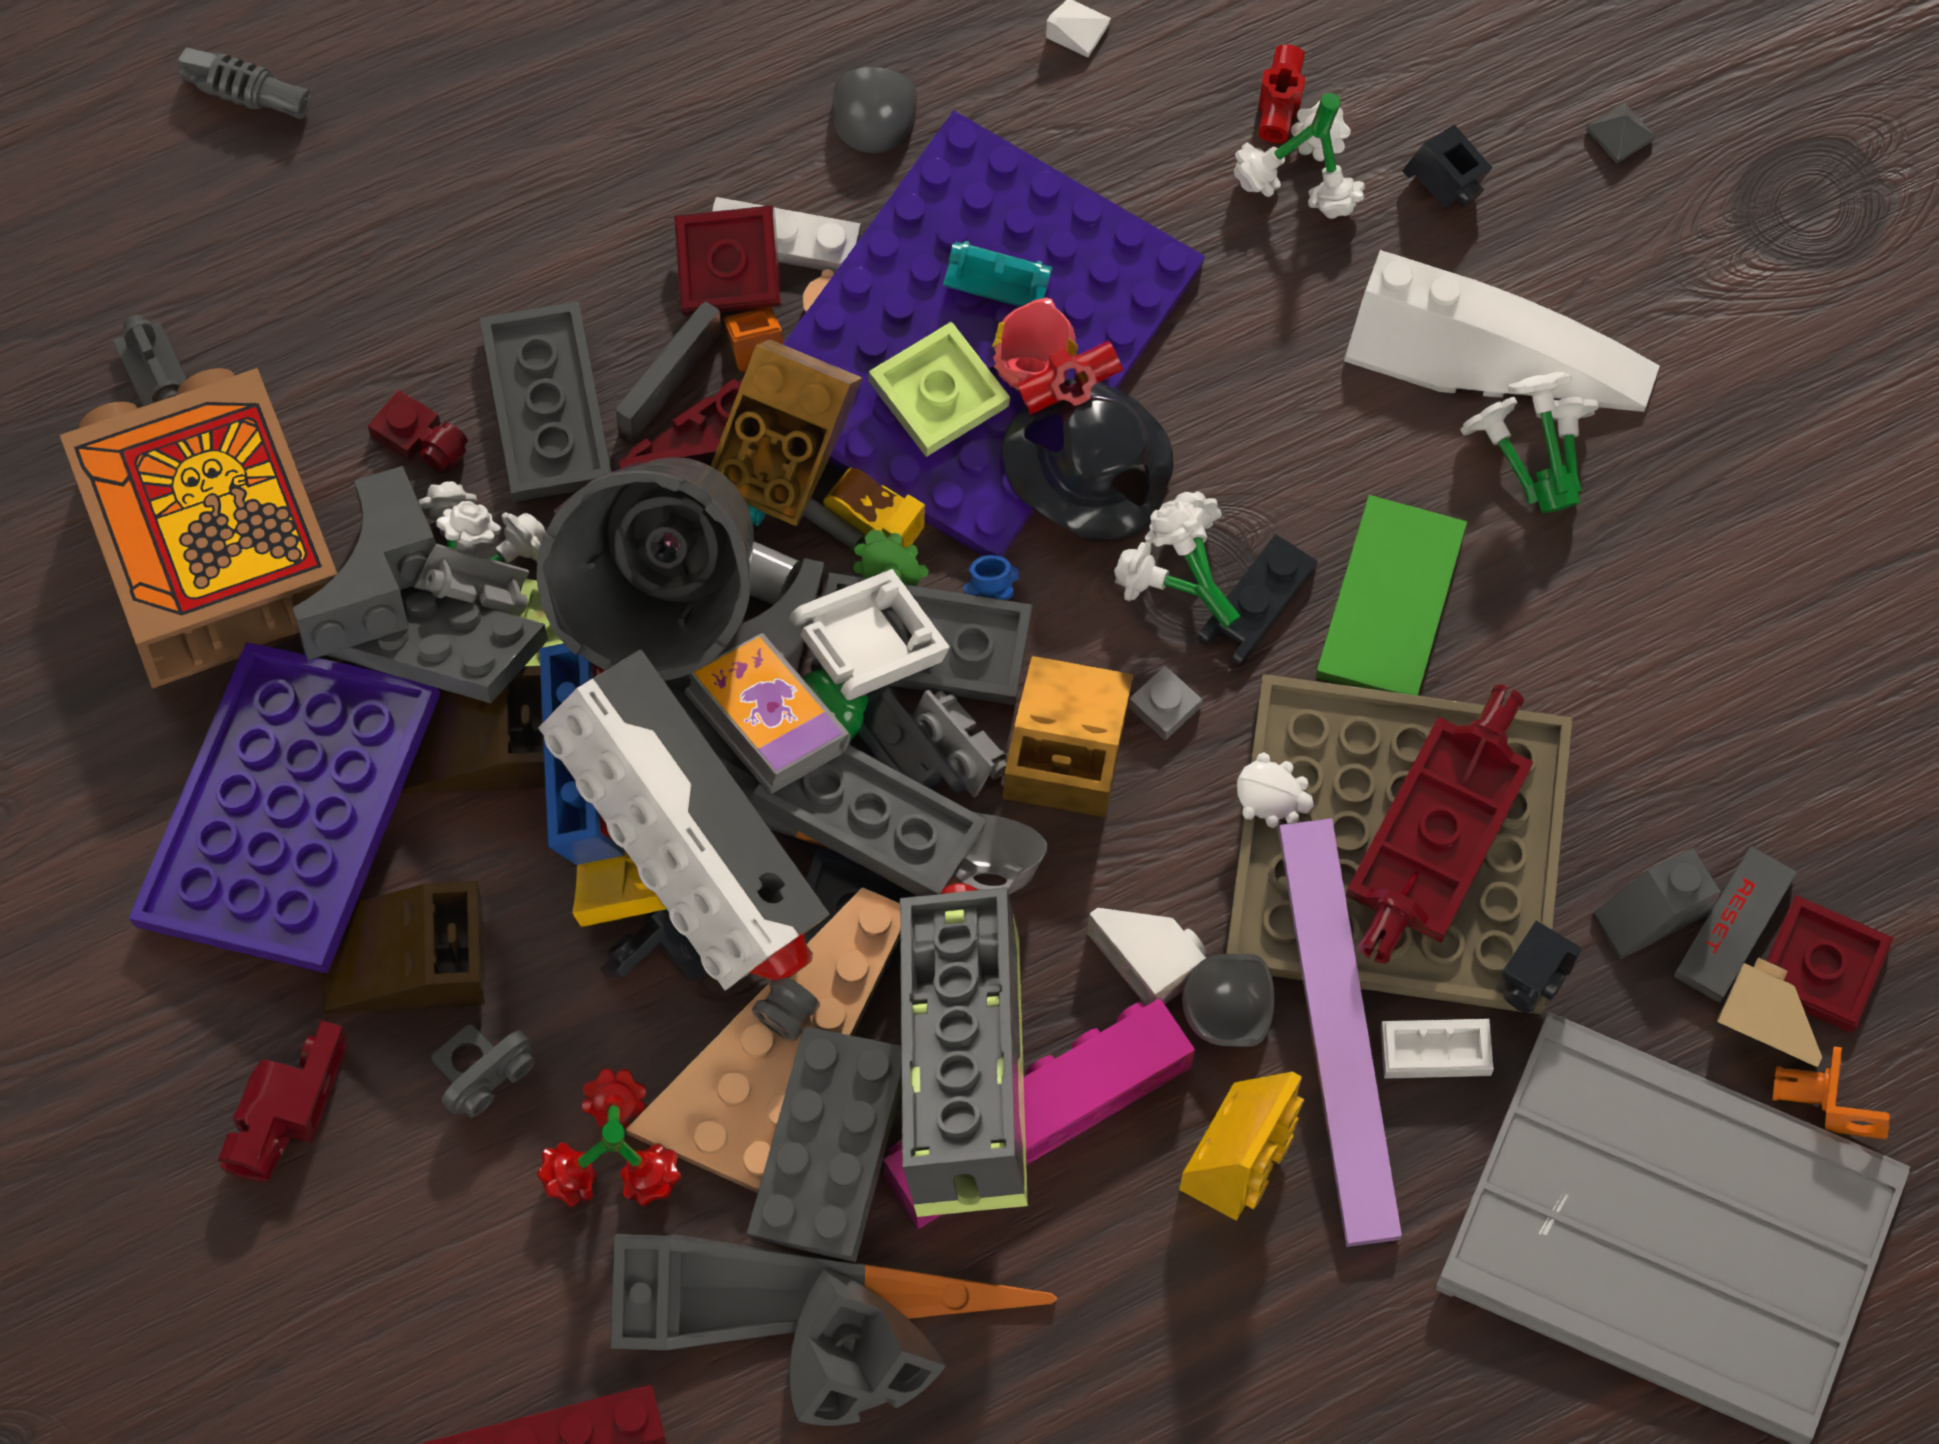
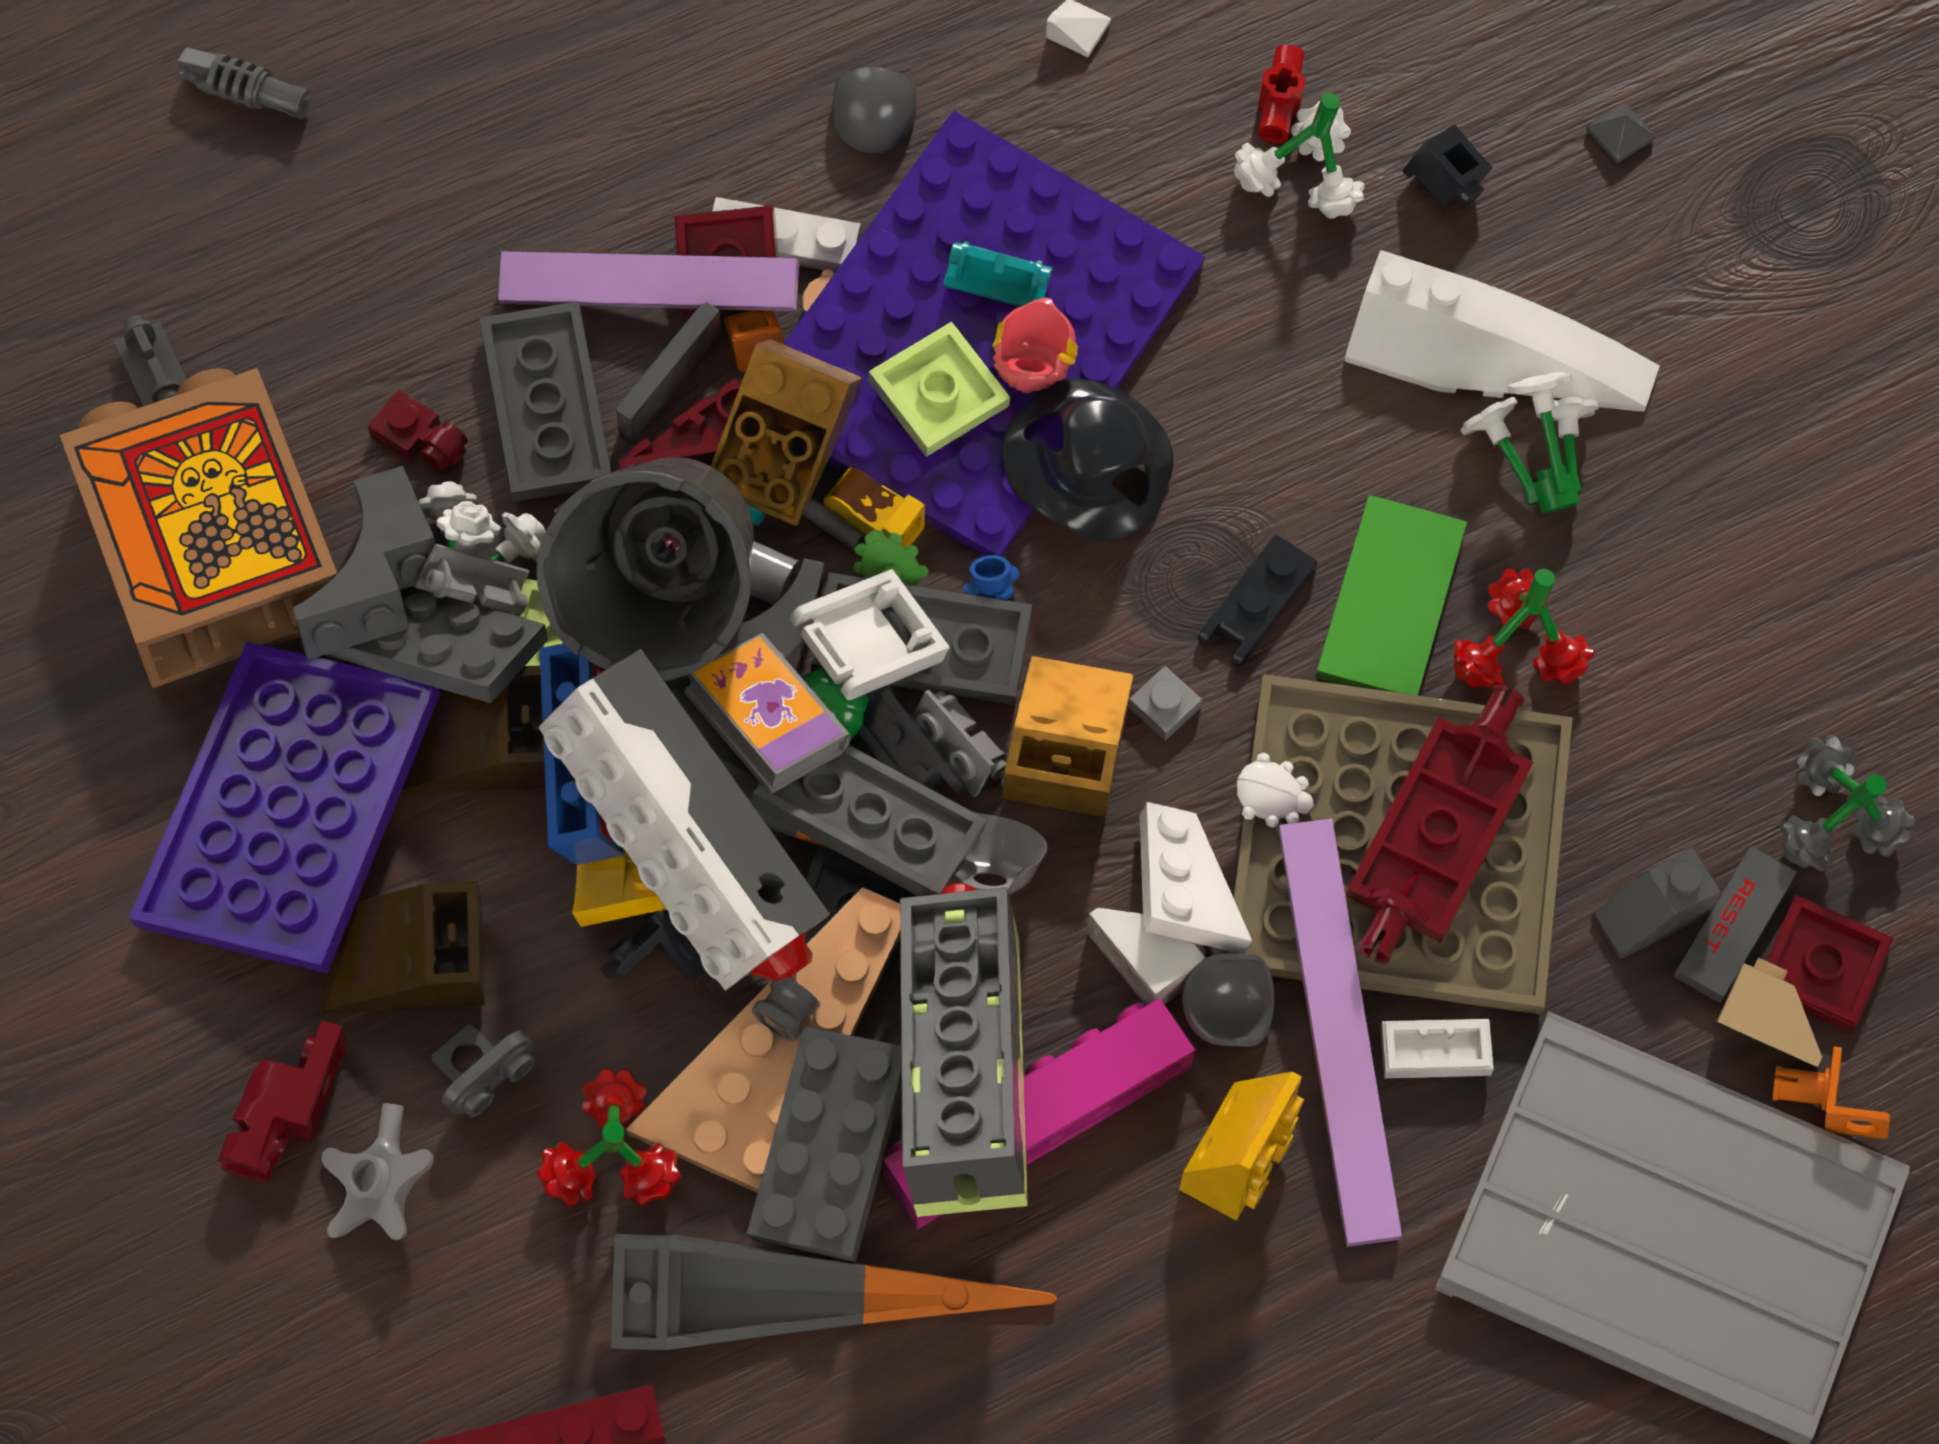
(377, 1179): none -> light grey animal
(648, 281): none -> lavender tile
(855, 1354): dark grey brick -> none
(1049, 385): red axle -> none
(1183, 526): white plant -> none
(1184, 884): none -> white wing
(1517, 604): none -> red plant
(1537, 968): black brick -> none
(1880, 826): none -> dark grey plant

